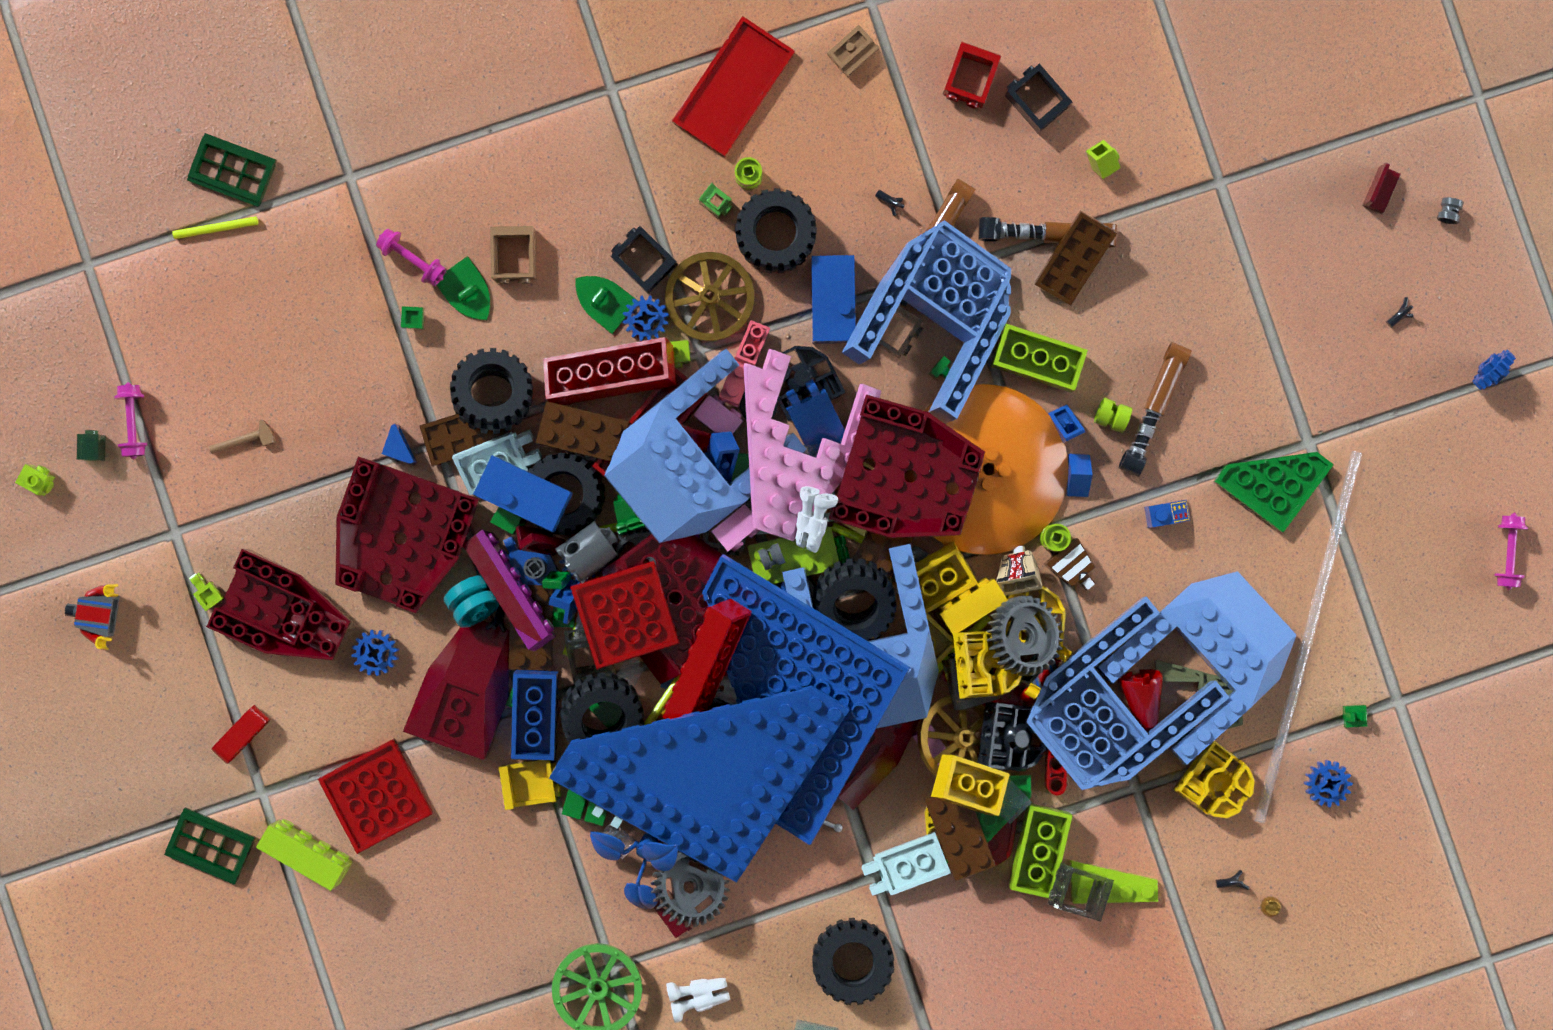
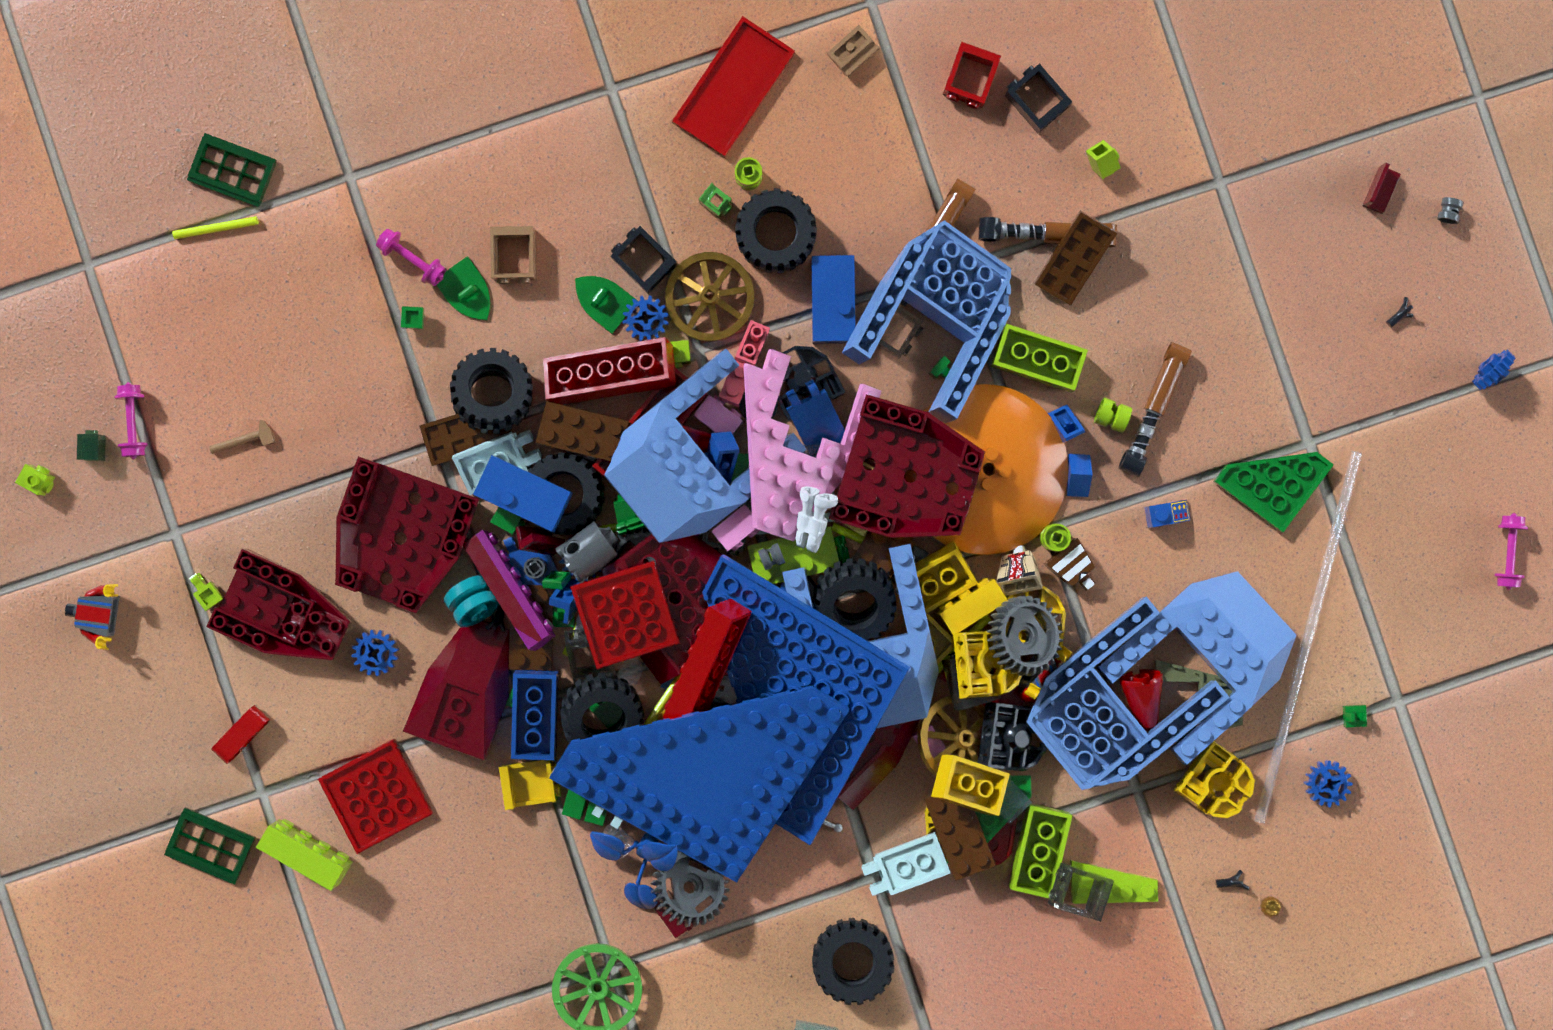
(397, 446): blue slope -> none
(702, 994): white piece -> none
(890, 201): black bar -> none
(1052, 774): red beam -> none

